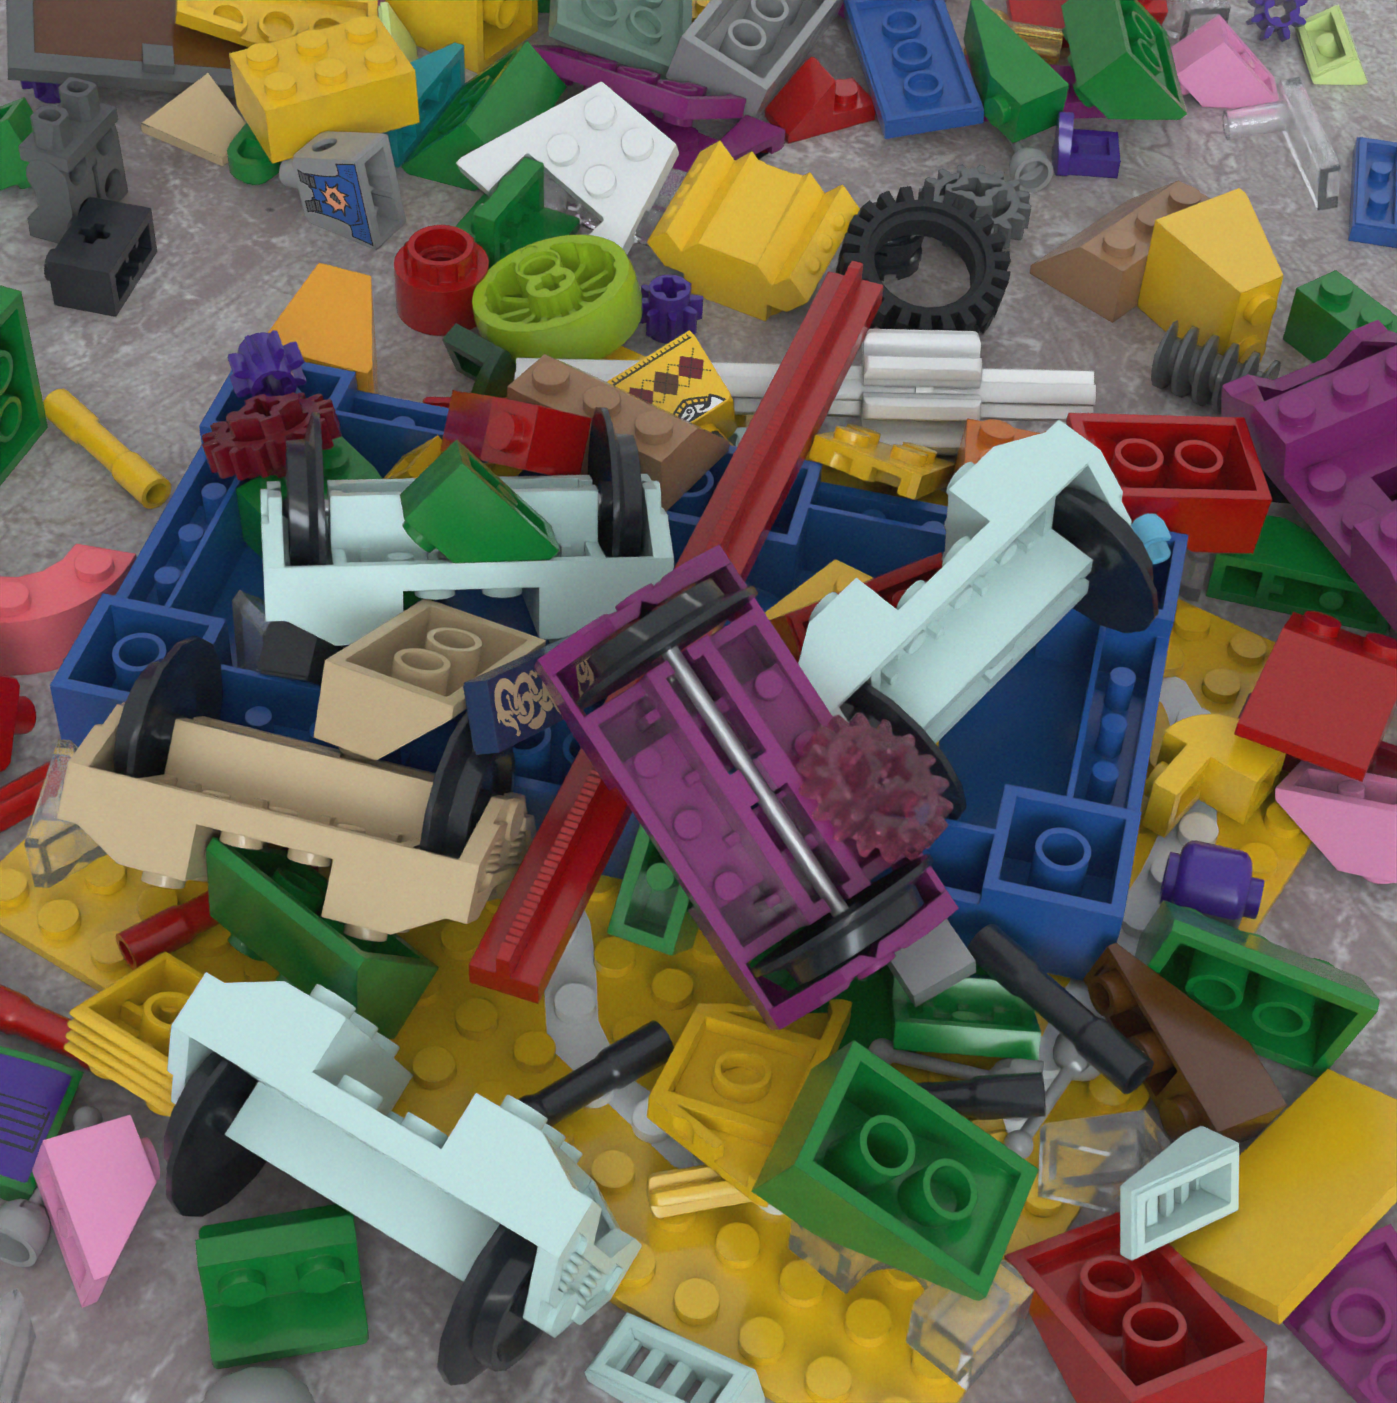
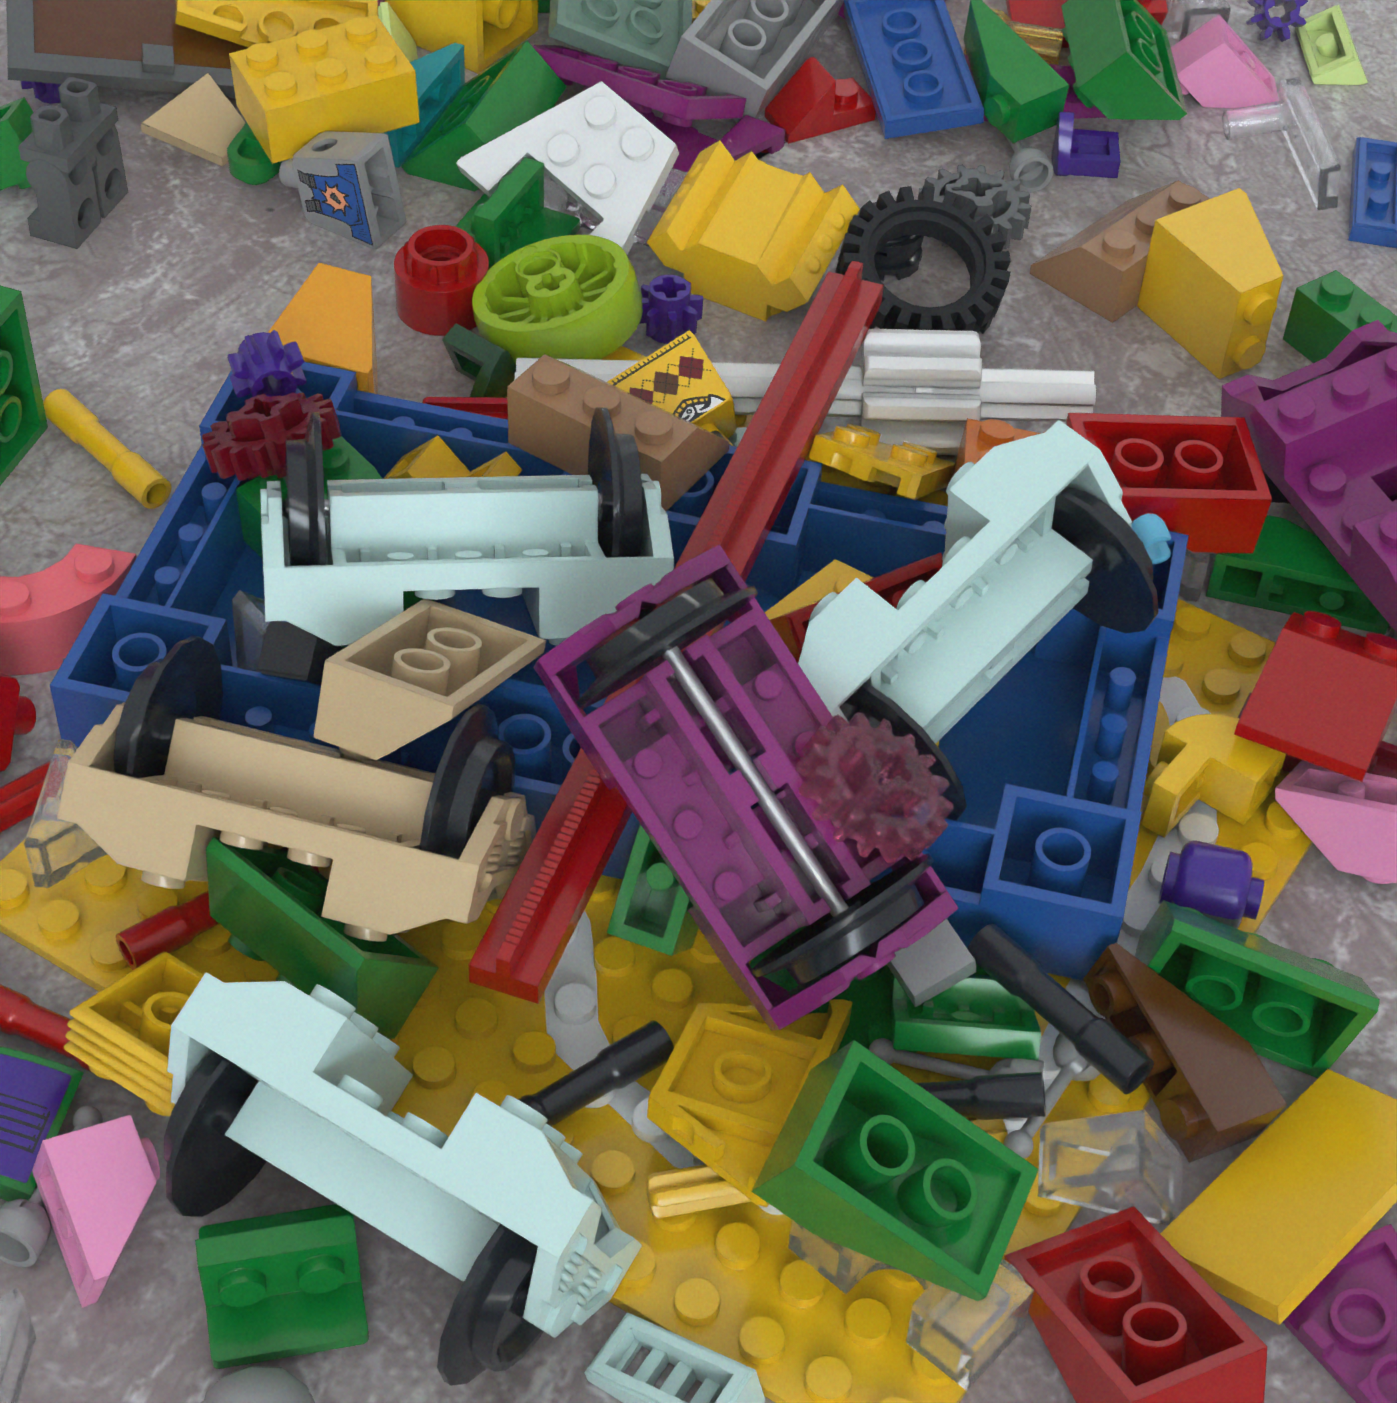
(101, 256): black brick -> none
(472, 513): green slope -> none
(514, 702): dark blue tile -> none
(517, 433): red slope -> none
(1179, 1191): light aqua slope -> none
(1202, 368): dark grey piece -> none

